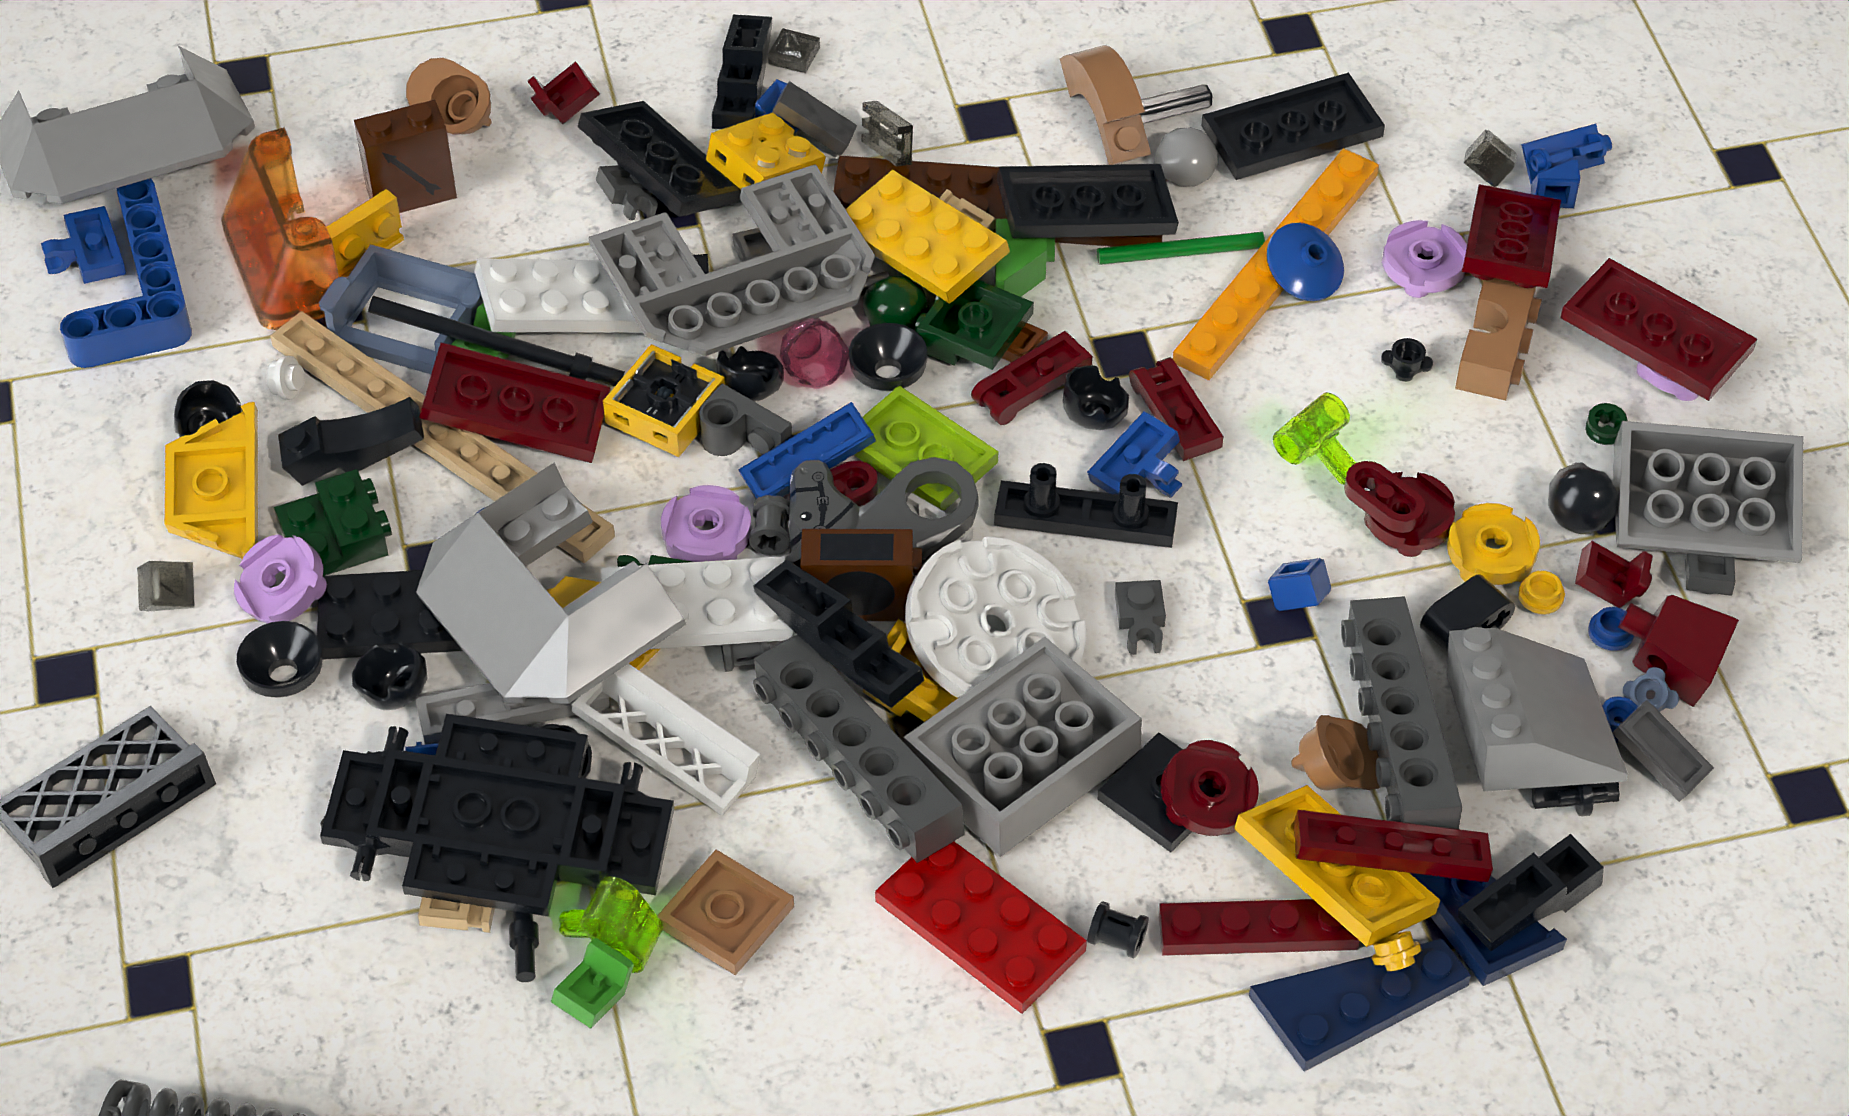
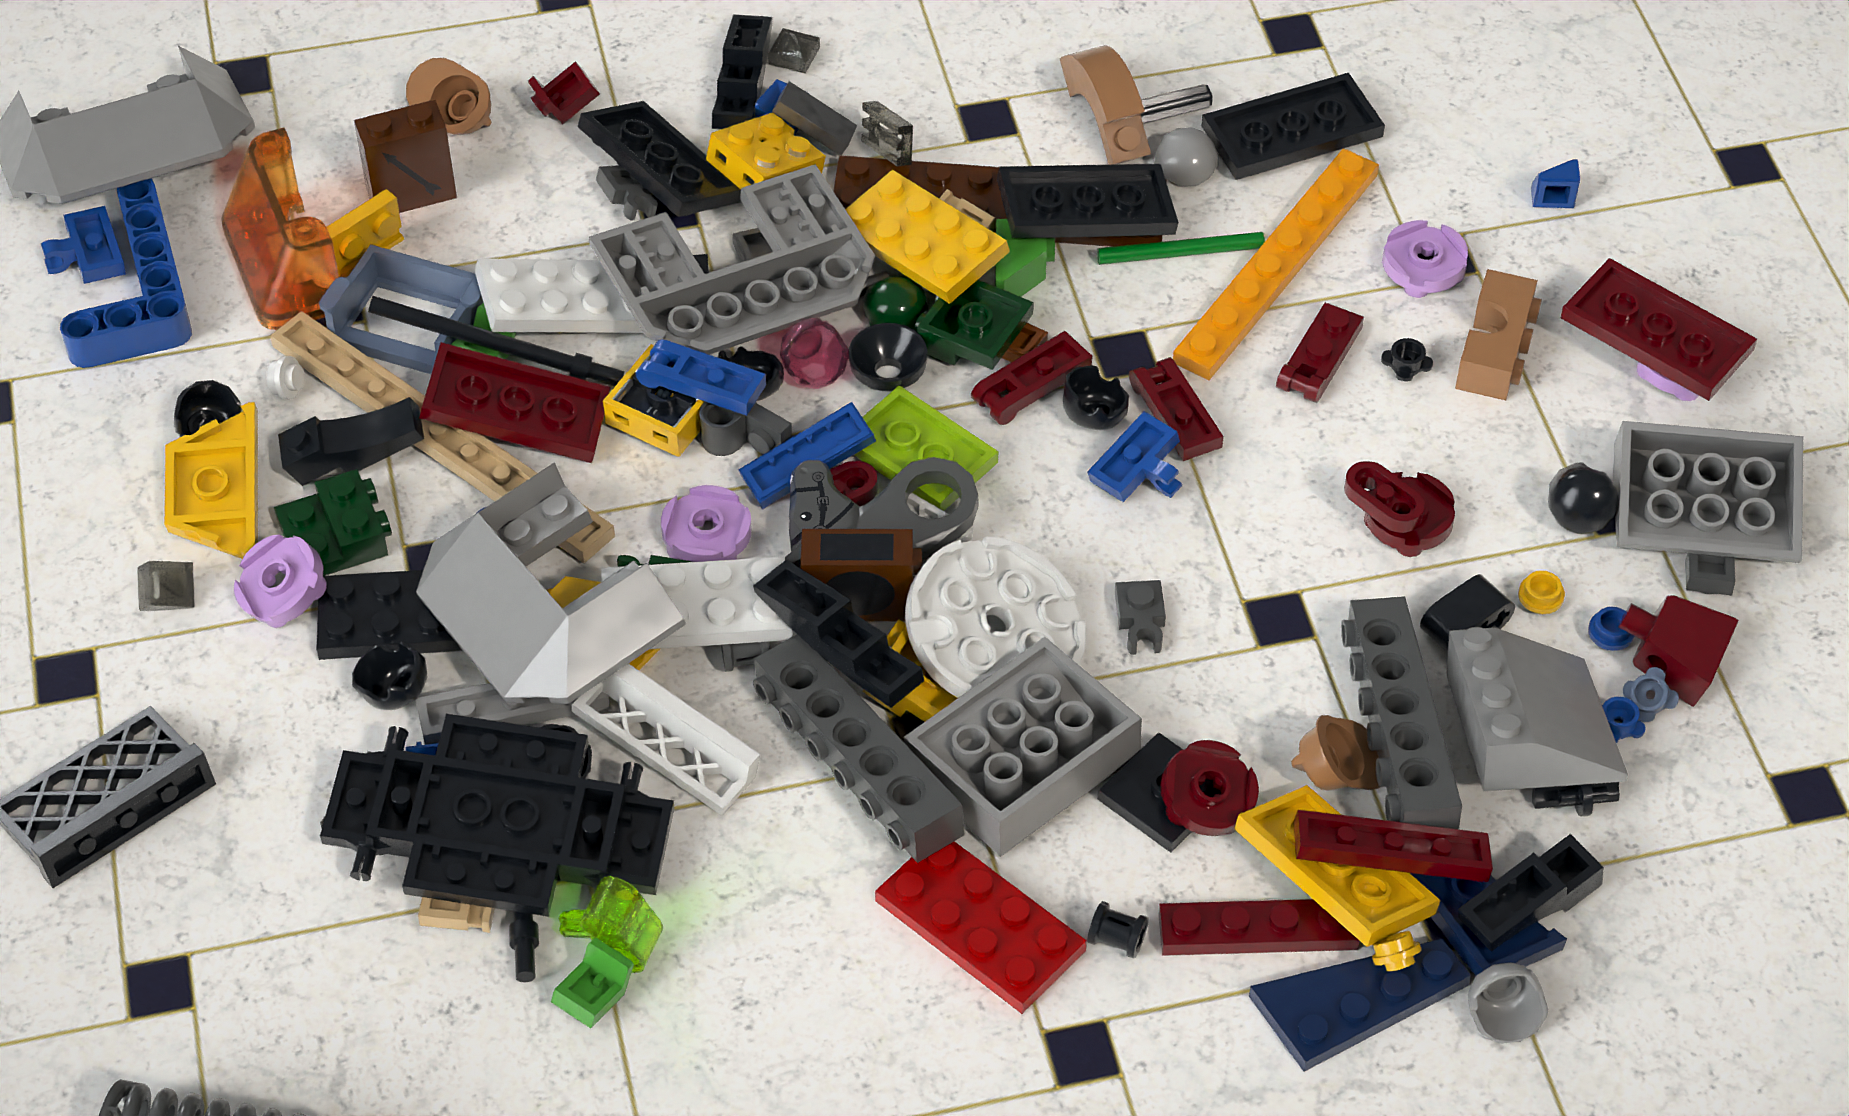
(277, 646): black piece -> none
(702, 376): none -> blue plate
(725, 912): medium nougat plate -> none
(771, 521): dark grey bush -> none
(1086, 513): black plate -> none
(1295, 269): blue dish -> none
(1299, 584): blue slope -> none
(1314, 433): clear neon green beam -> none
(1320, 352): none -> dark red plate
(1490, 158): clear smoke slope -> none
(1499, 566): yellow plate -> none
(1507, 1003): none -> light grey hair
(1512, 237): dark red plate -> none
(1579, 144): blue hinge -> none
(1604, 413): dark green bush -> none
(1613, 576): dark red bracket -> none
(1663, 750): flat silver tile -> none

